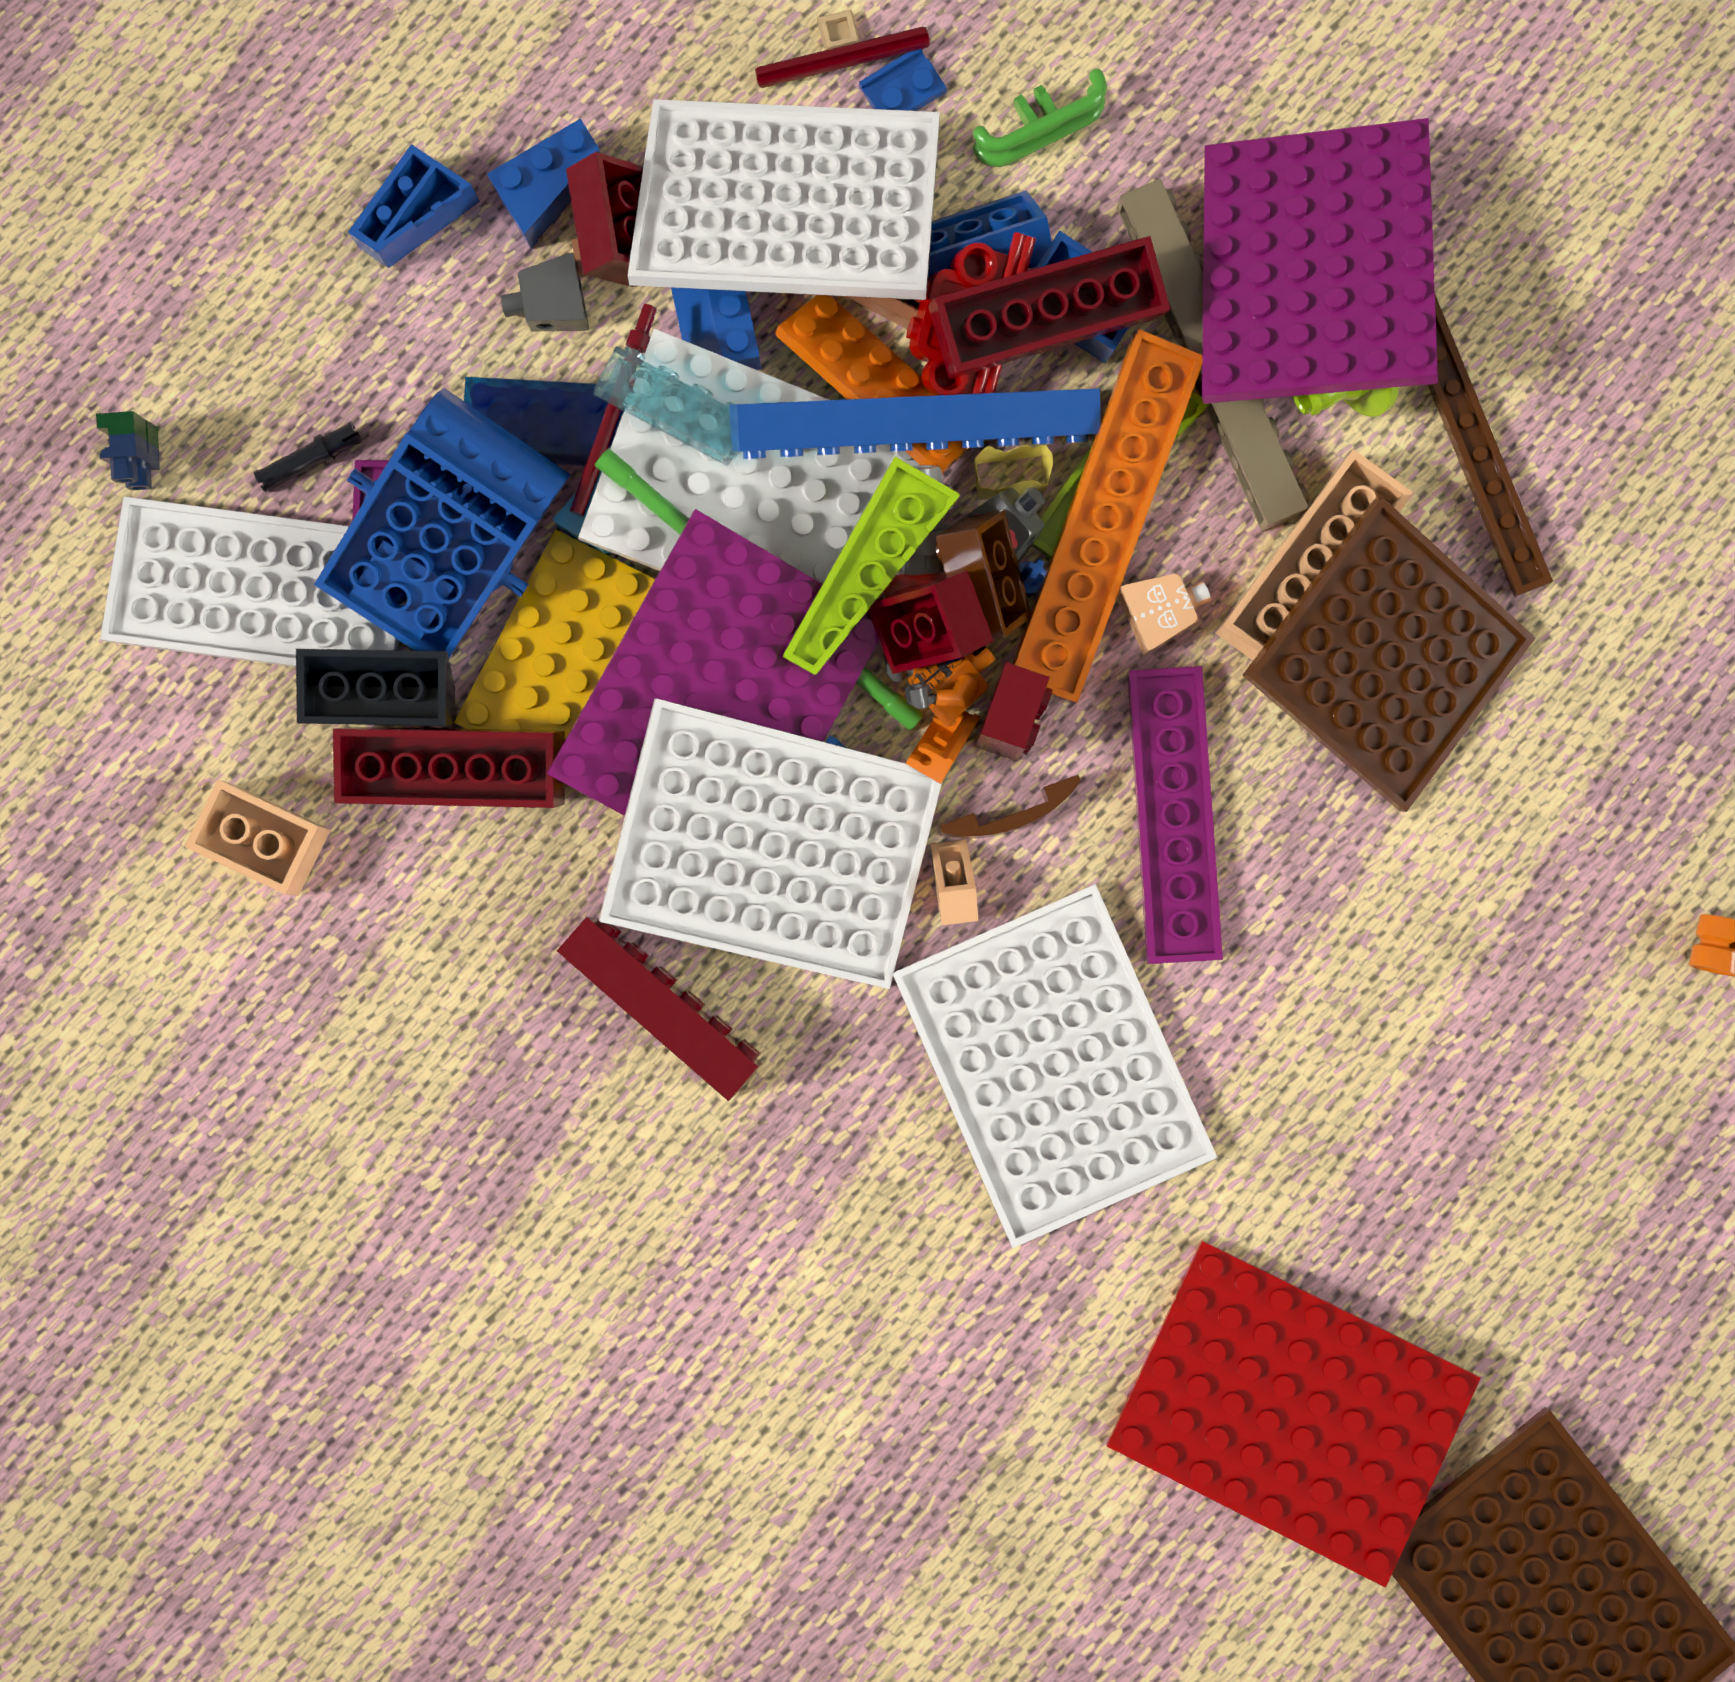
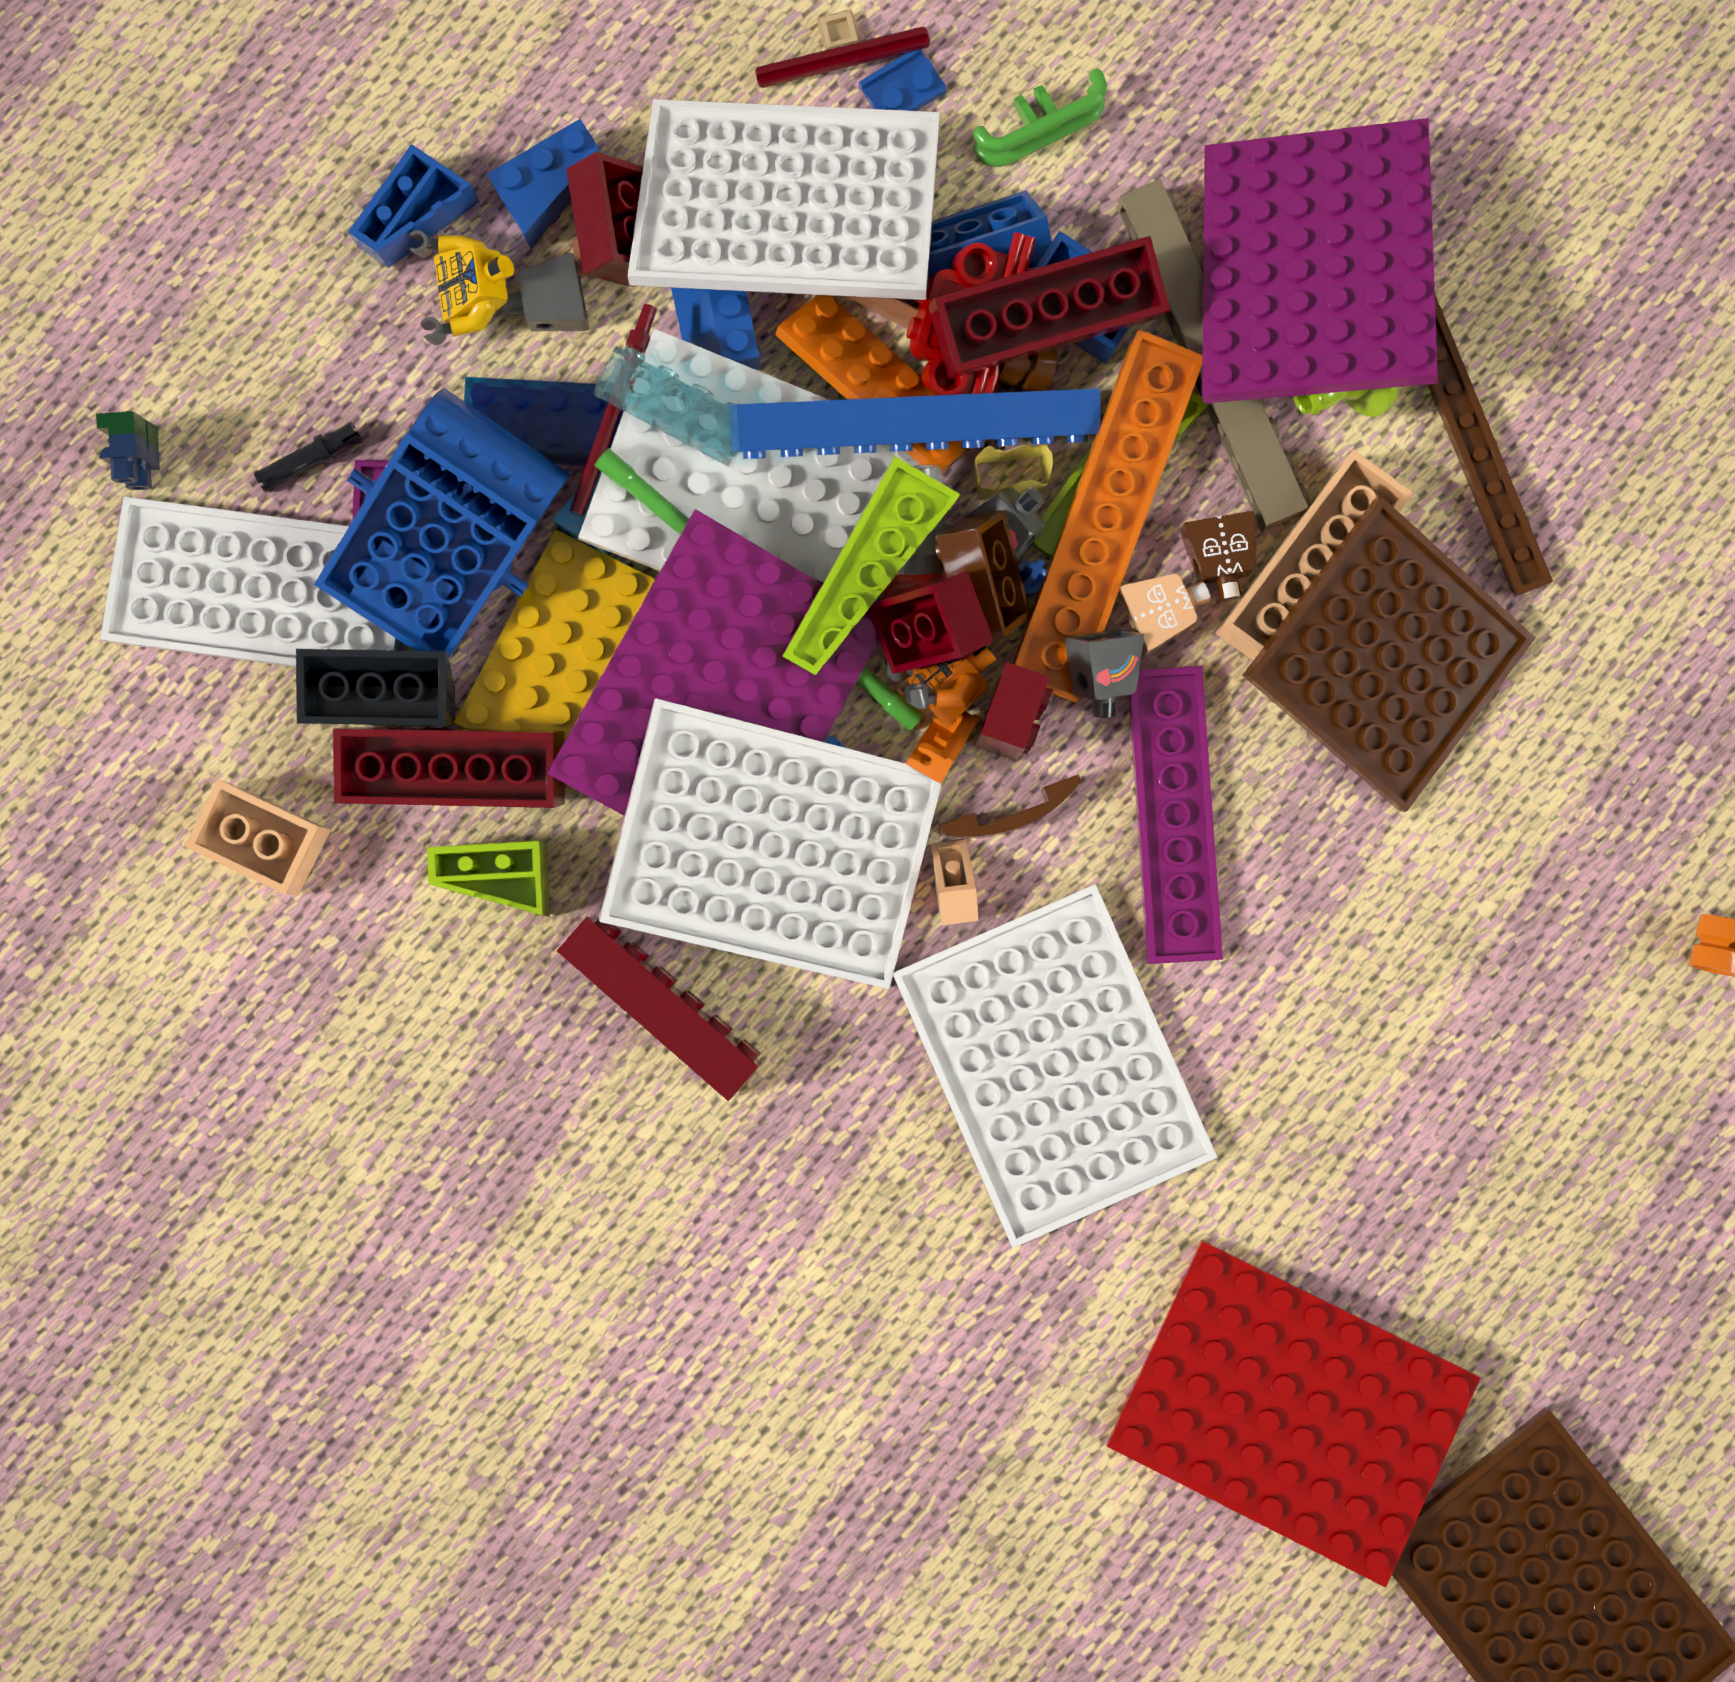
(468, 284): none -> yellow torso
(496, 872): none -> lime wedge
(1031, 372): none -> reddish brown wheel
(1104, 667): none -> dark grey torso
(1222, 550): none -> reddish brown torso

